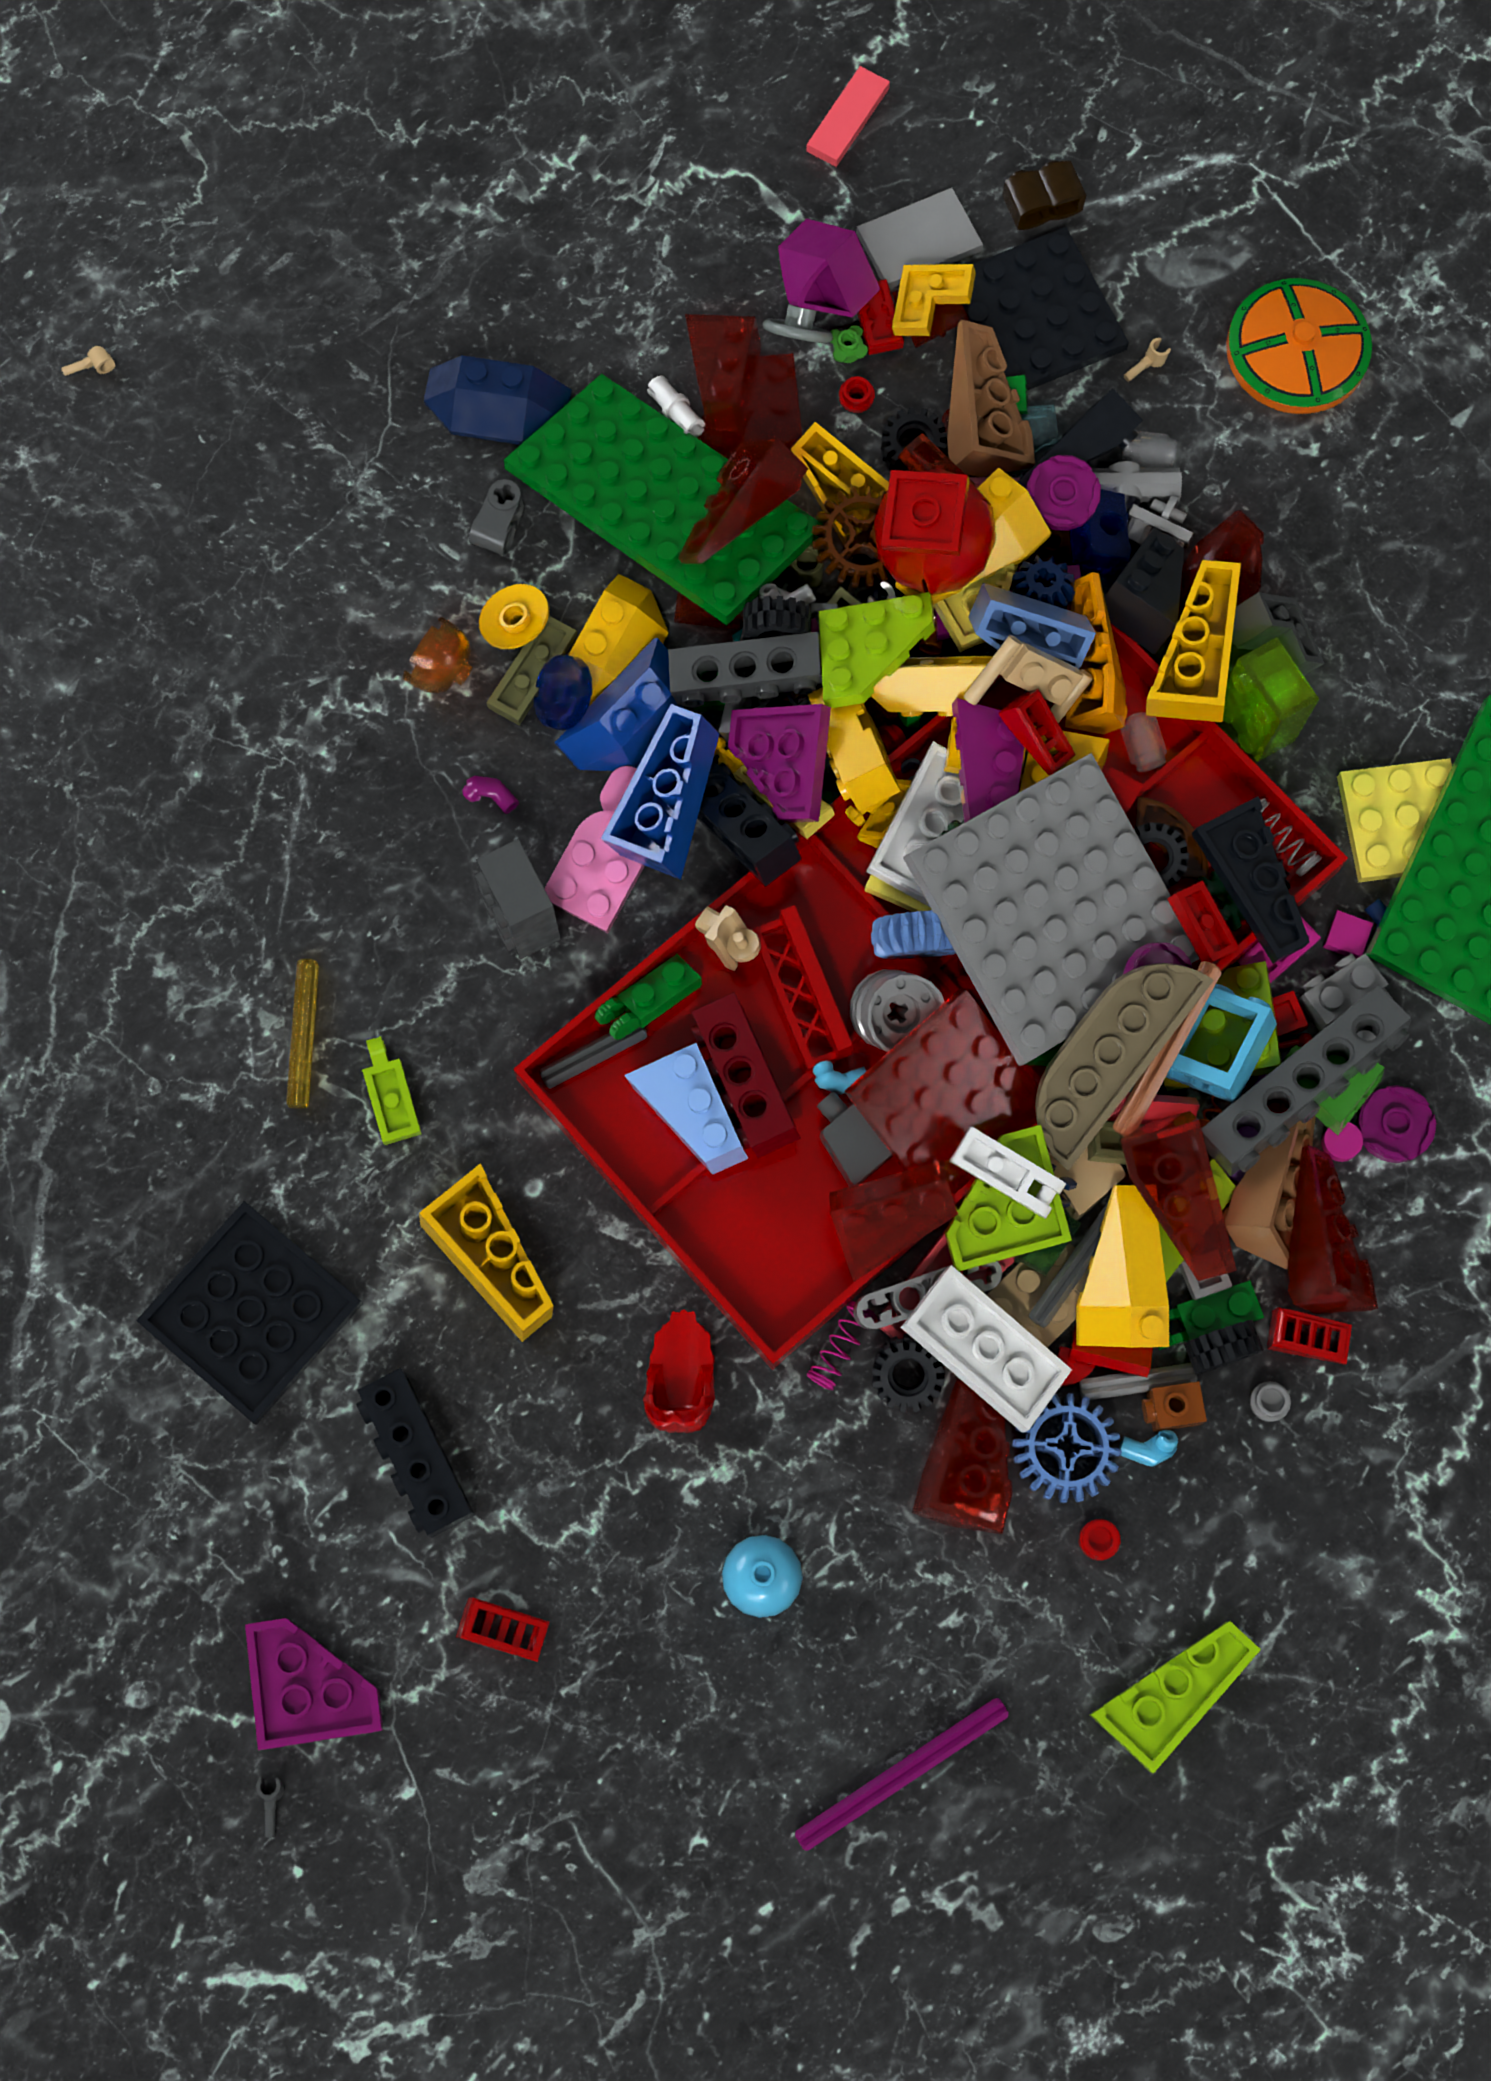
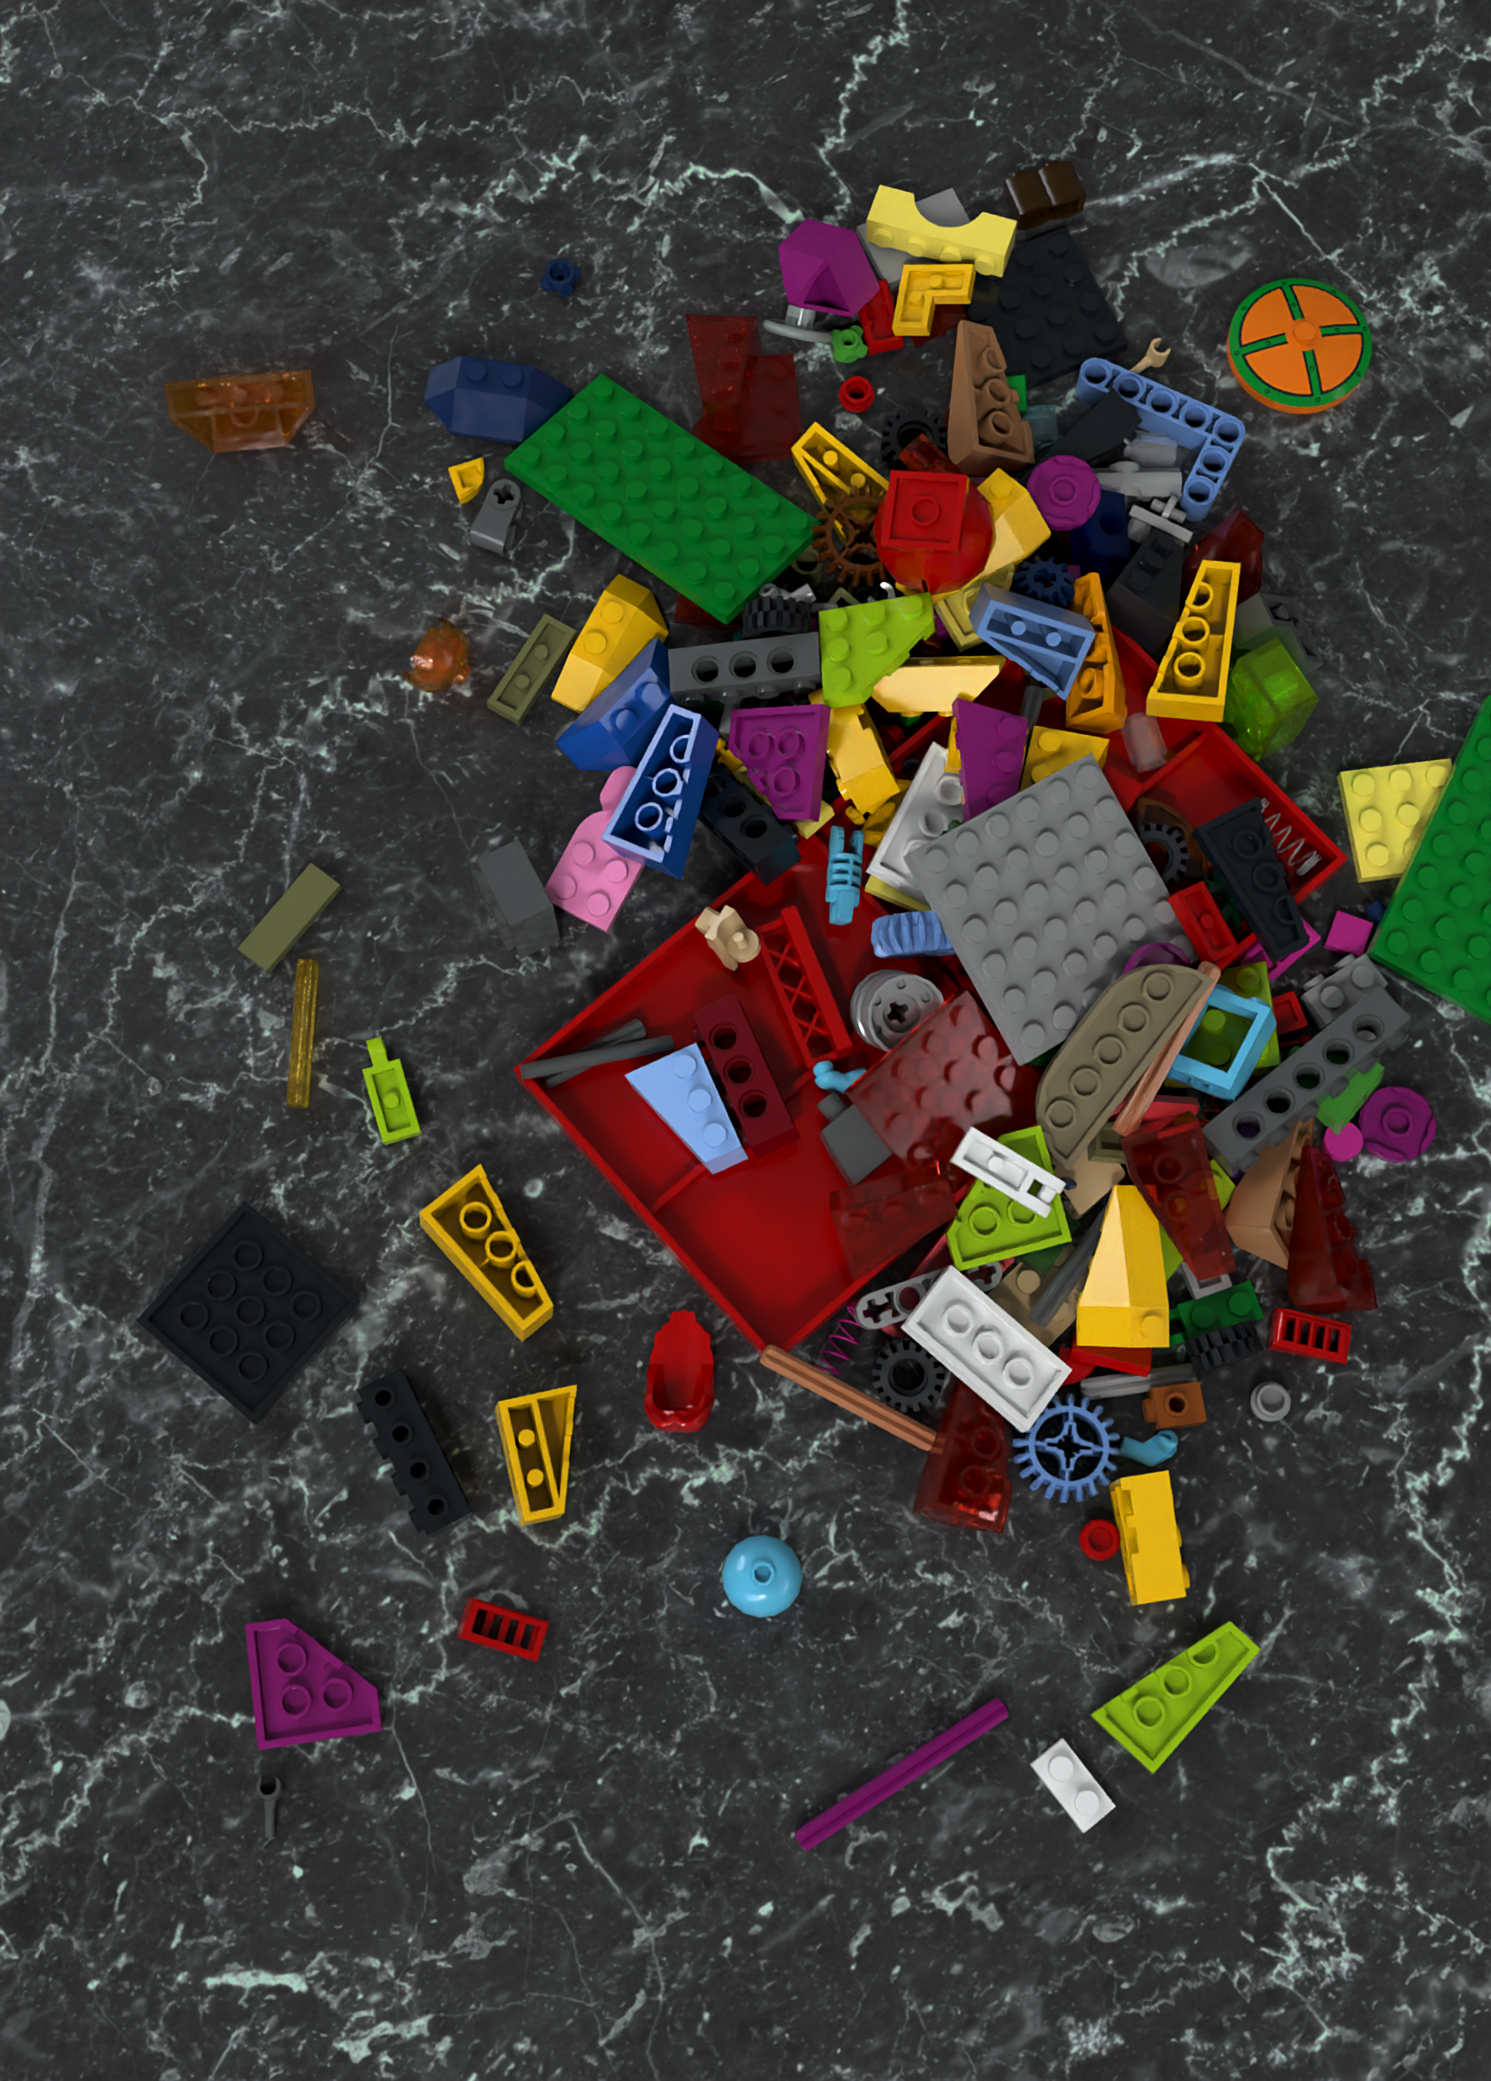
(96, 357): tan hand -> none
(242, 408): none -> clear orange wedge
(289, 918): none -> olive tile
(468, 479): none -> yellow tile
(492, 788): magenta arm -> none
(514, 616): yellow dish -> none
(537, 1451): none -> yellow wedge
(560, 268): none -> dark blue plate
(563, 692): clear blue tile -> none
(596, 1057): none -> dark grey bar
(649, 997): green hinge -> none
(675, 406): white pin -> none
(752, 485): clear red wedge -> none
(843, 875): none -> medium azure hinge
(848, 116): coral tile -> none
(848, 1397): none -> nougat axle
(899, 225): none -> light yellow arch
(1019, 718): red slope -> none
(1032, 670): tan plate -> none
(1072, 1785): none -> white plate
(1149, 1537): none -> yellow wedge
(1179, 410): none -> medium blue beam

